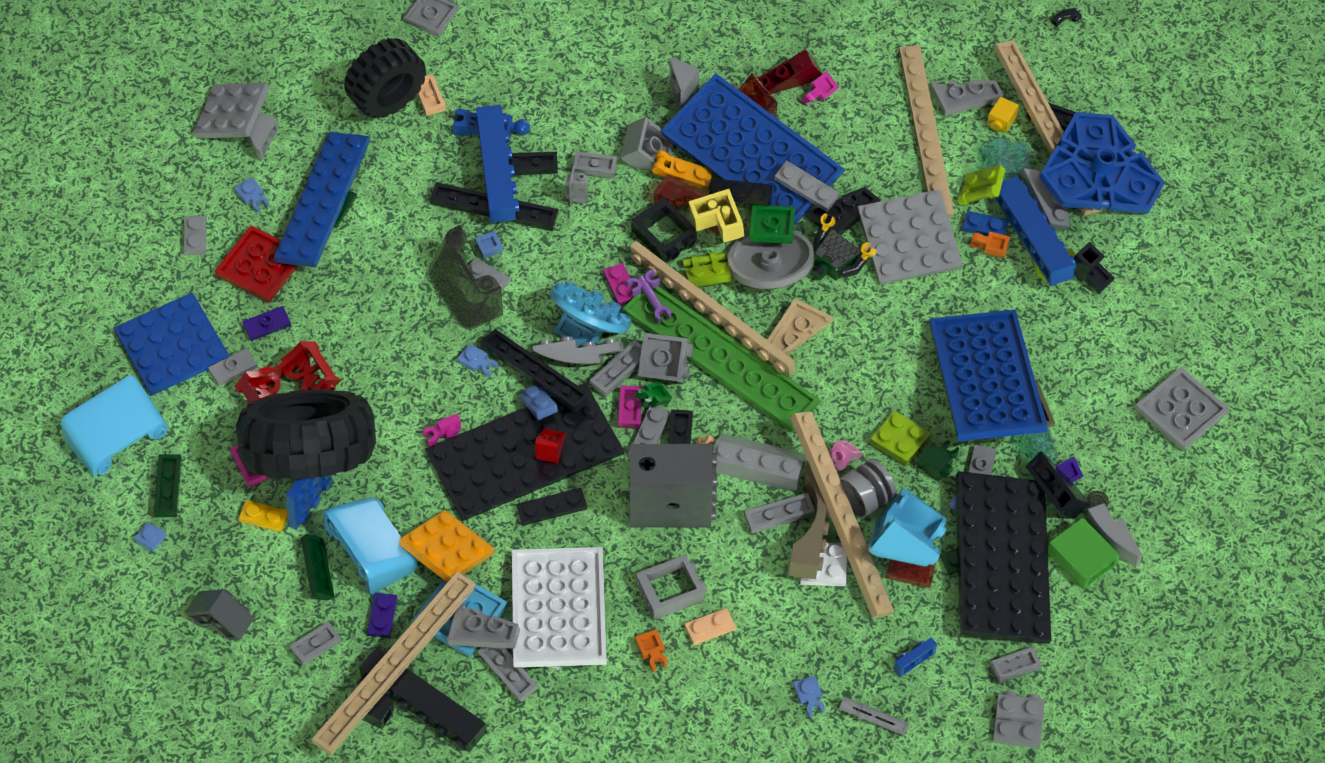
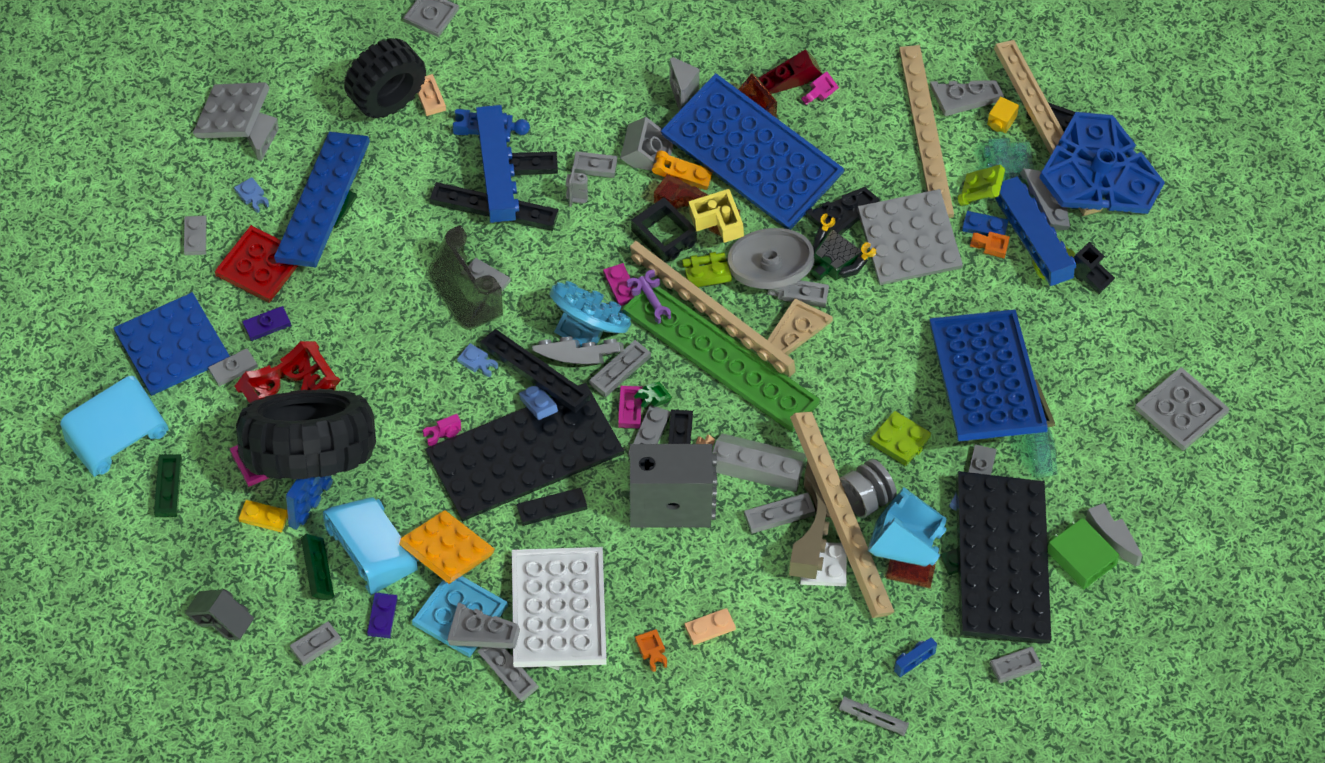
(150, 536): medium blue plate -> none
(380, 713): black brick -> none
(393, 663): tan plate -> none
(431, 706): black brick -> none
(489, 244): medium blue plate -> none
(549, 445): red slope -> none
(665, 358): light grey plate -> none
(674, 604): light grey window -> none
(744, 191): black plate -> none
(772, 224): green plate -> none
(804, 291): none -> light grey hinge
(807, 186): light grey plate -> none
(809, 692): medium blue plate -> none
(843, 453): bright pink bracket -> none
(937, 460): dark green brick -> none
(1018, 720): light grey plate -> none
(1057, 486): black slope -> none
(1064, 14): black arm -> none
(1070, 469): dark purple plate -> none
(1096, 498): clear smoke plate -> none

